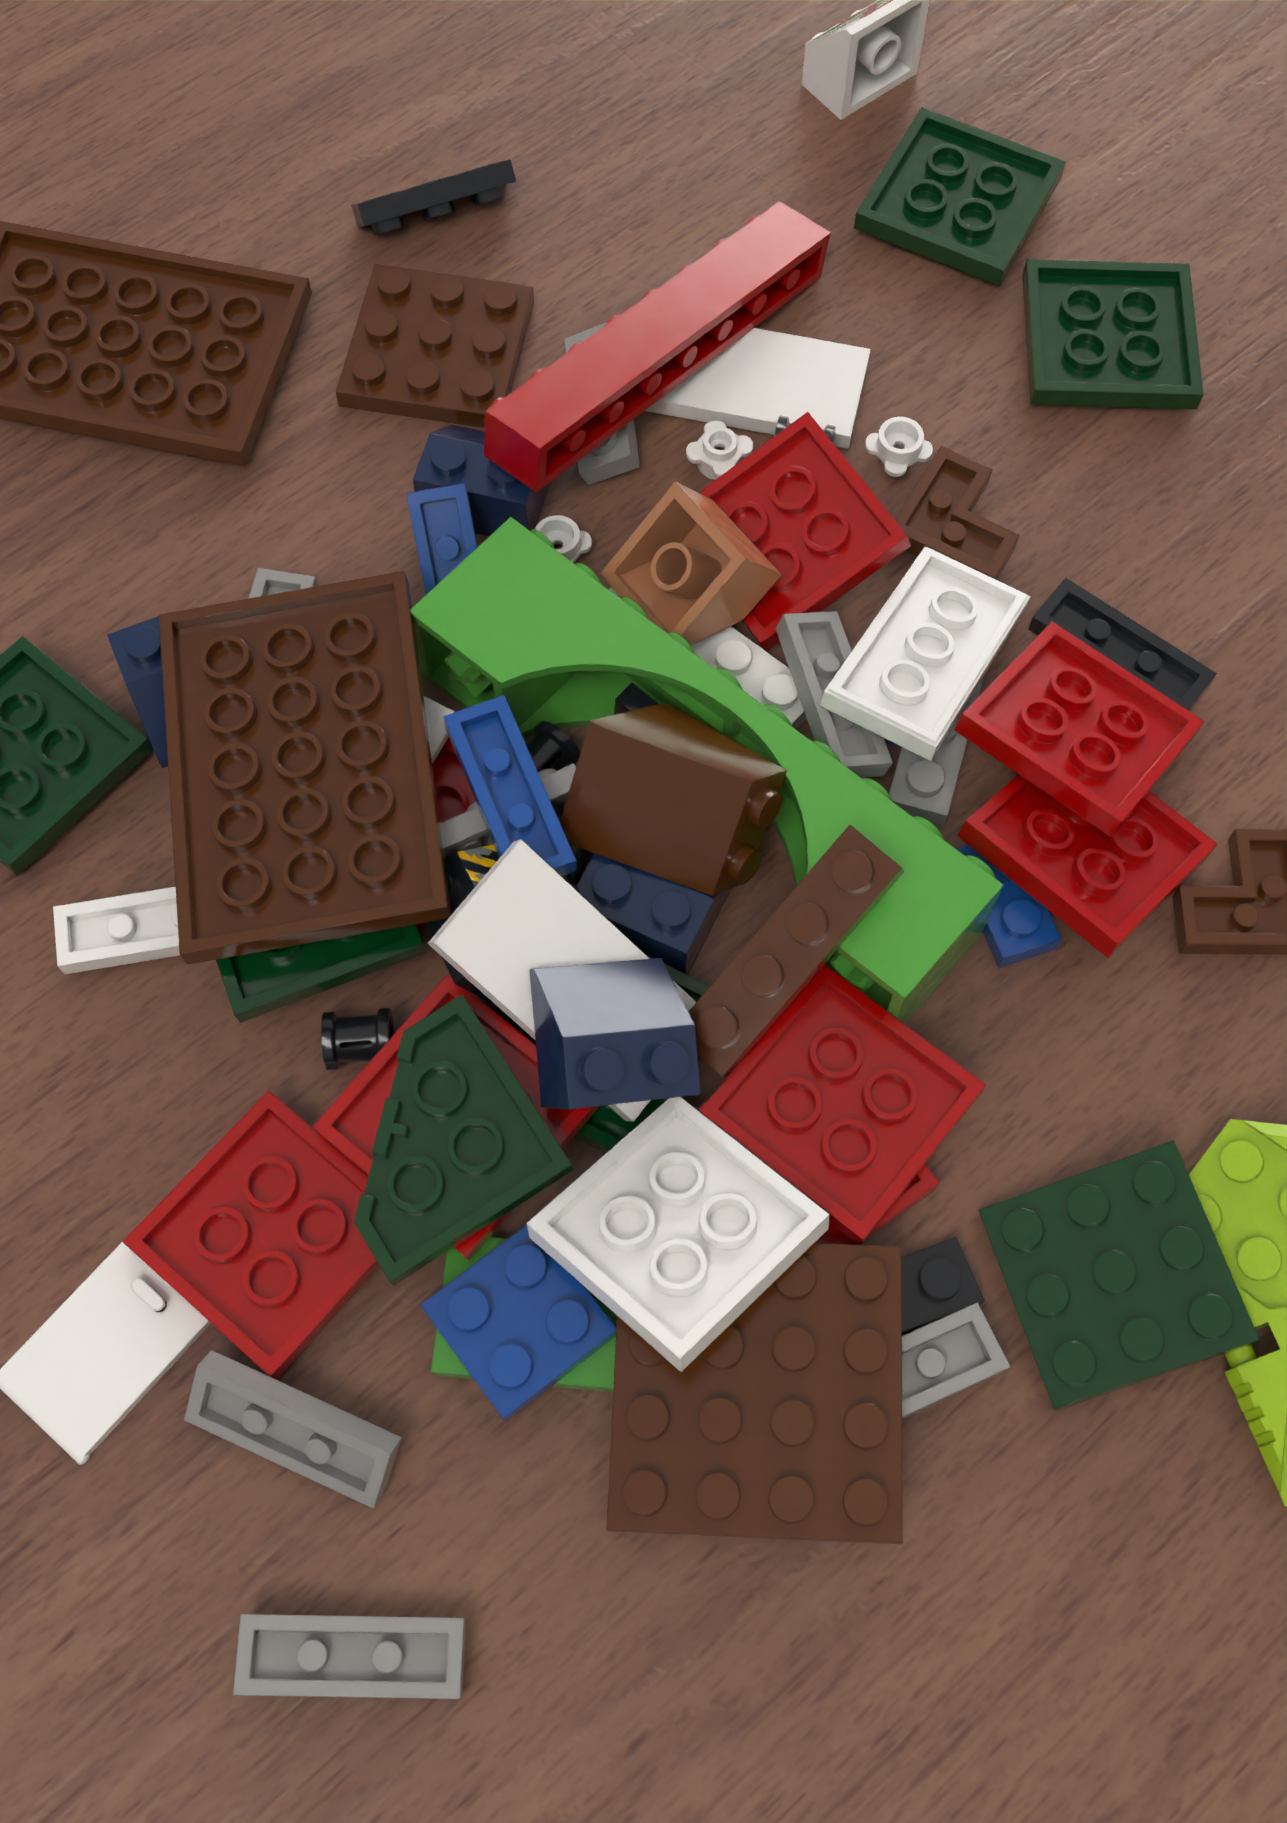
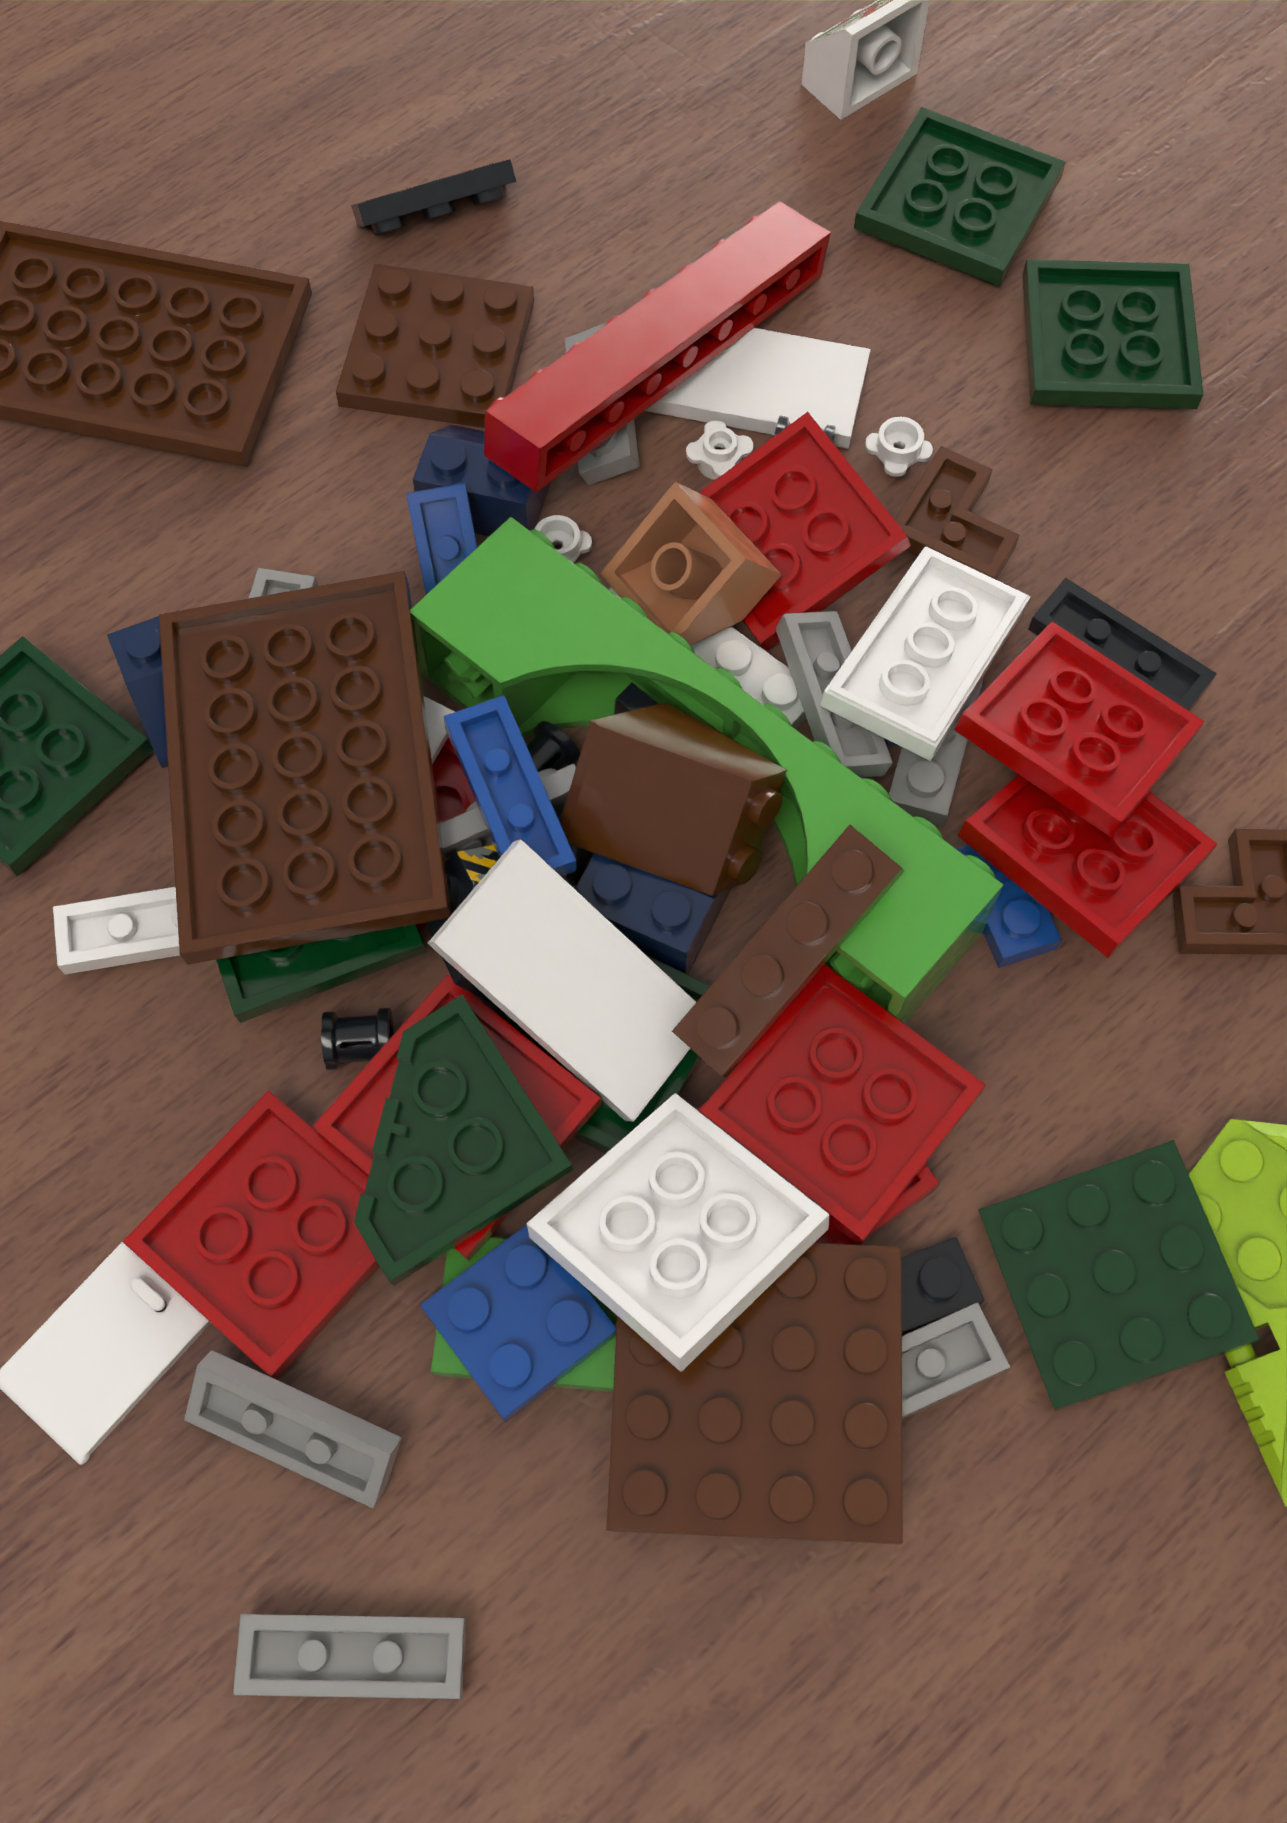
(611, 1034): dark blue slope -> none

